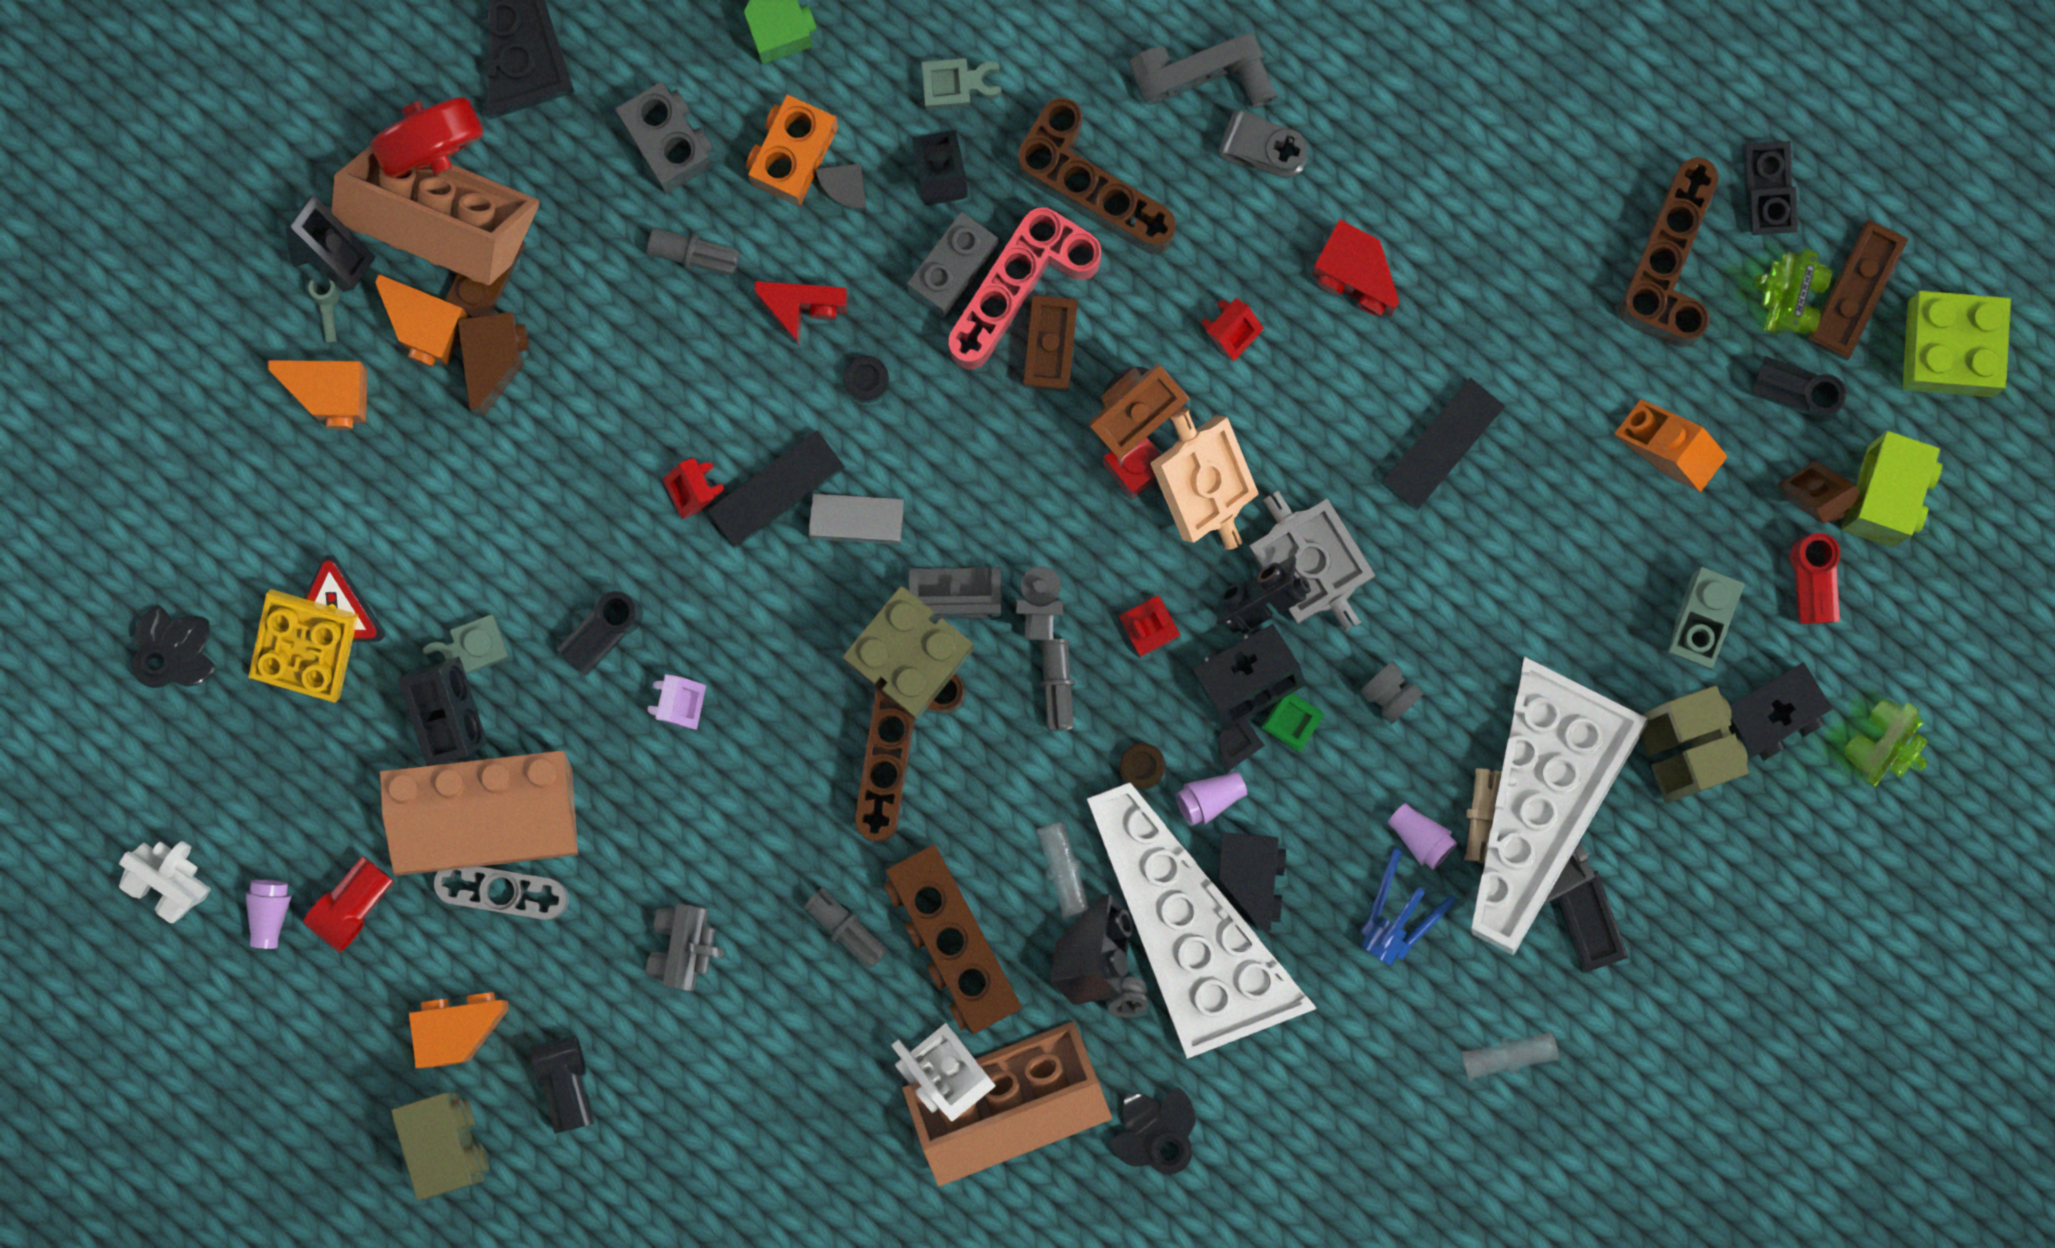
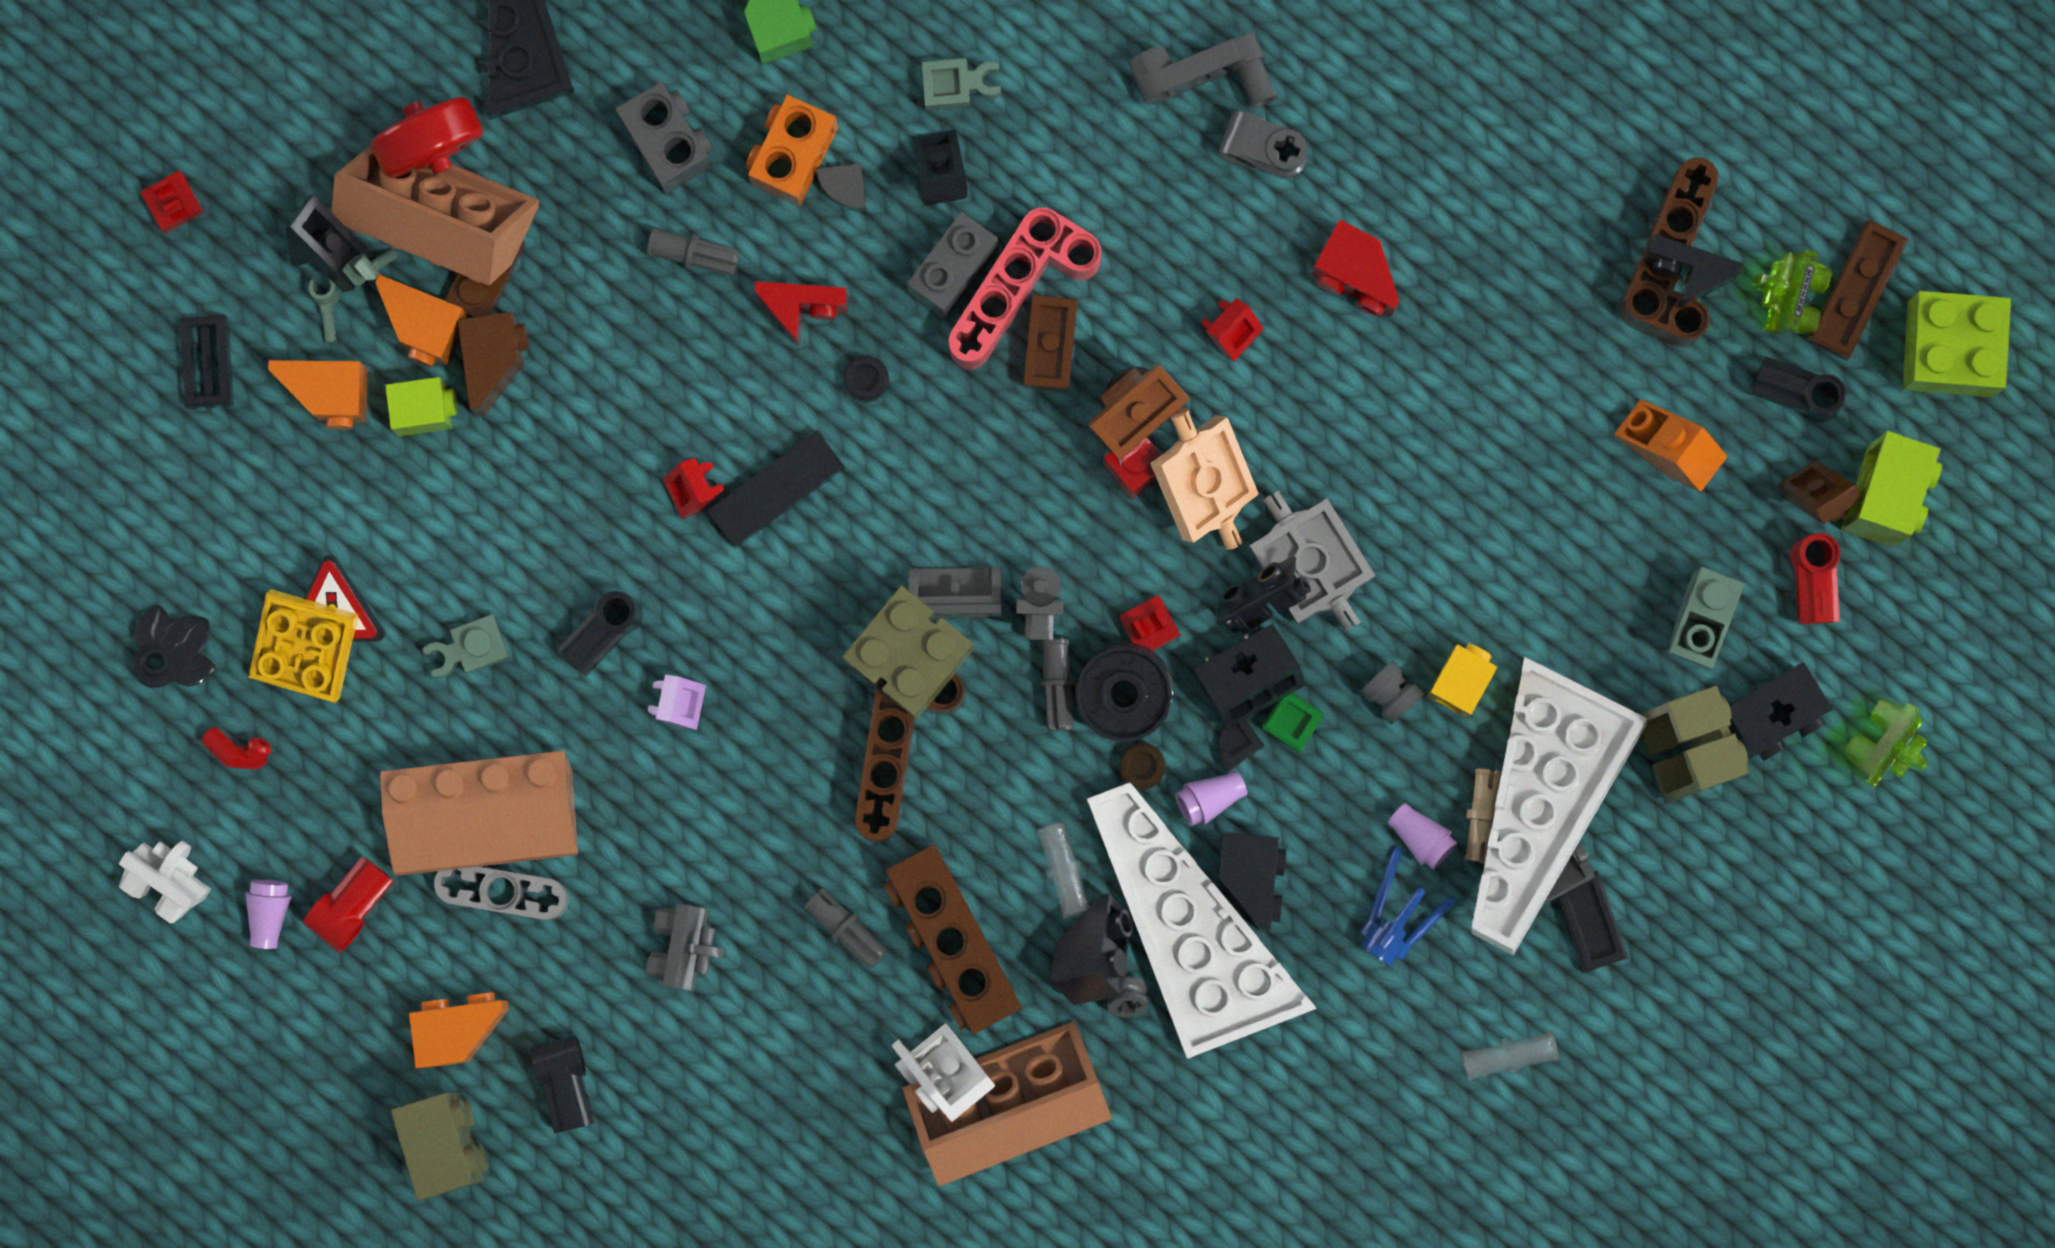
(172, 201): none -> red tile
(209, 399): none -> black tile
(237, 756): none -> red arm
(361, 269): none -> sand green hand
(420, 406): none -> lime brick
(443, 711): black brick -> none
(856, 519): light grey slope -> none
(1102, 184): reddish brown beam -> none
(1117, 719): none -> black wheel
(1153, 1125): black plate -> none
(1443, 444): black tile -> none
(1463, 679): none -> yellow brick
(1703, 269): none -> black slope
(1770, 188): black slope -> none

